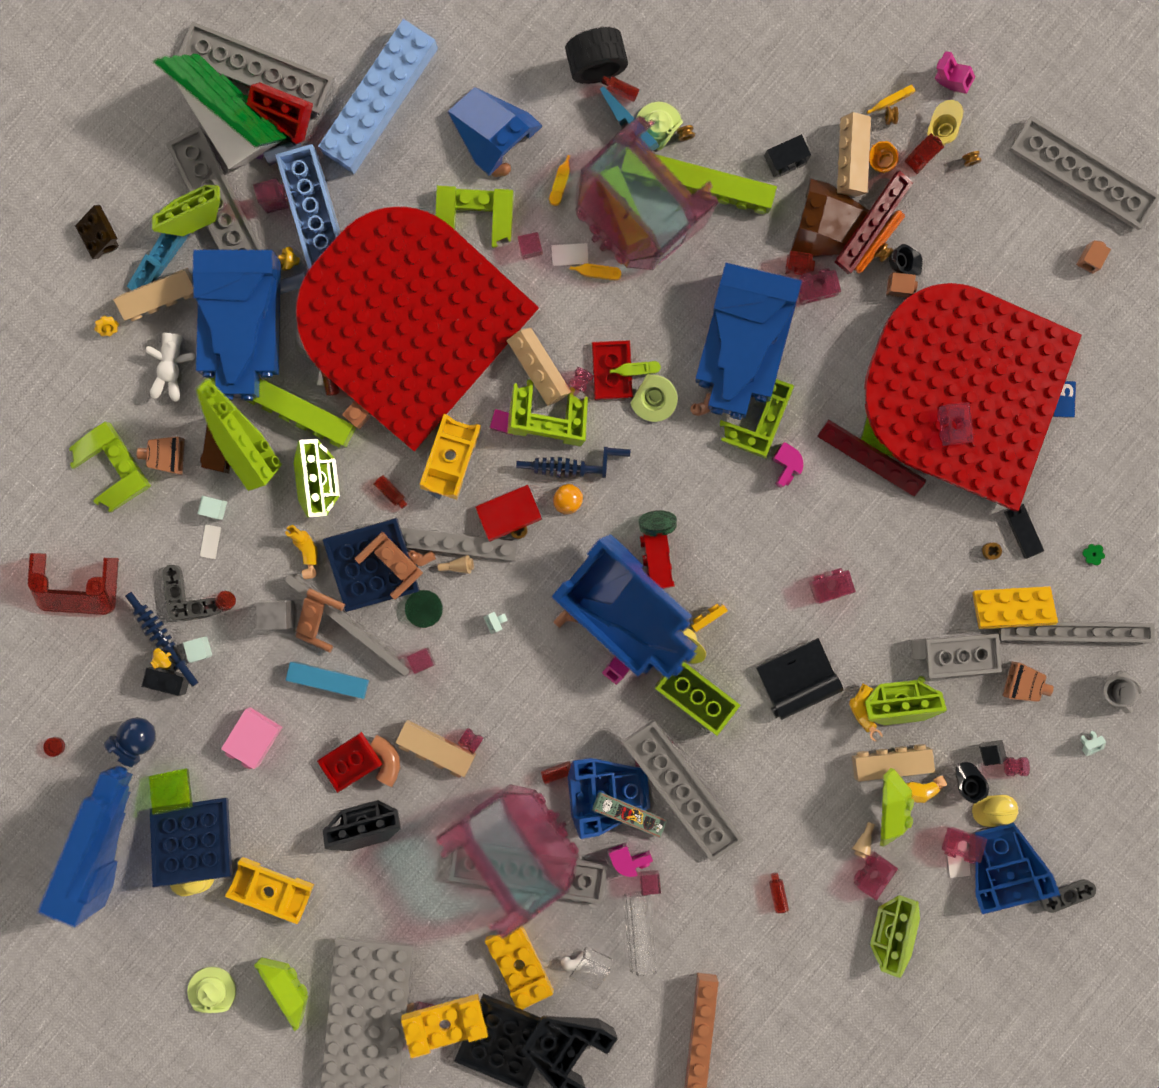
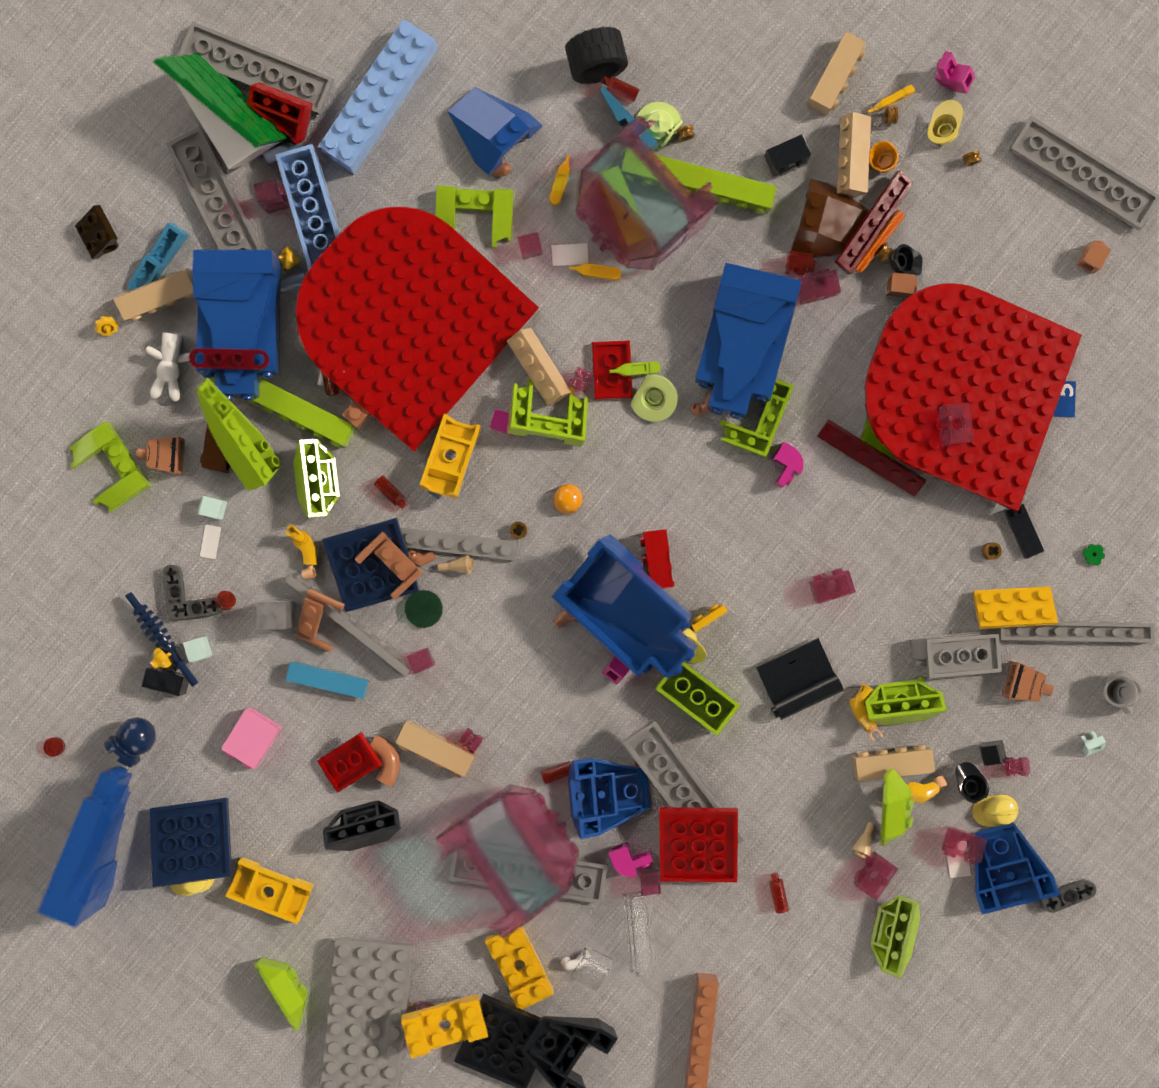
(99, 594): clear red windscreen -> none
(170, 791): clear neon green tile -> none
(188, 212): lime wedge -> none
(211, 990): yellowish green hat -> none
(229, 359): none -> dark red plate
(493, 622): light aqua tile -> none
(508, 513): red tile -> none
(574, 468): dark blue piece -> none
(629, 814): tile -> none
(657, 522): clear green tile -> none
(698, 844): none -> red plate
(836, 73): none -> tan brick
(924, 153): clear red brick -> none

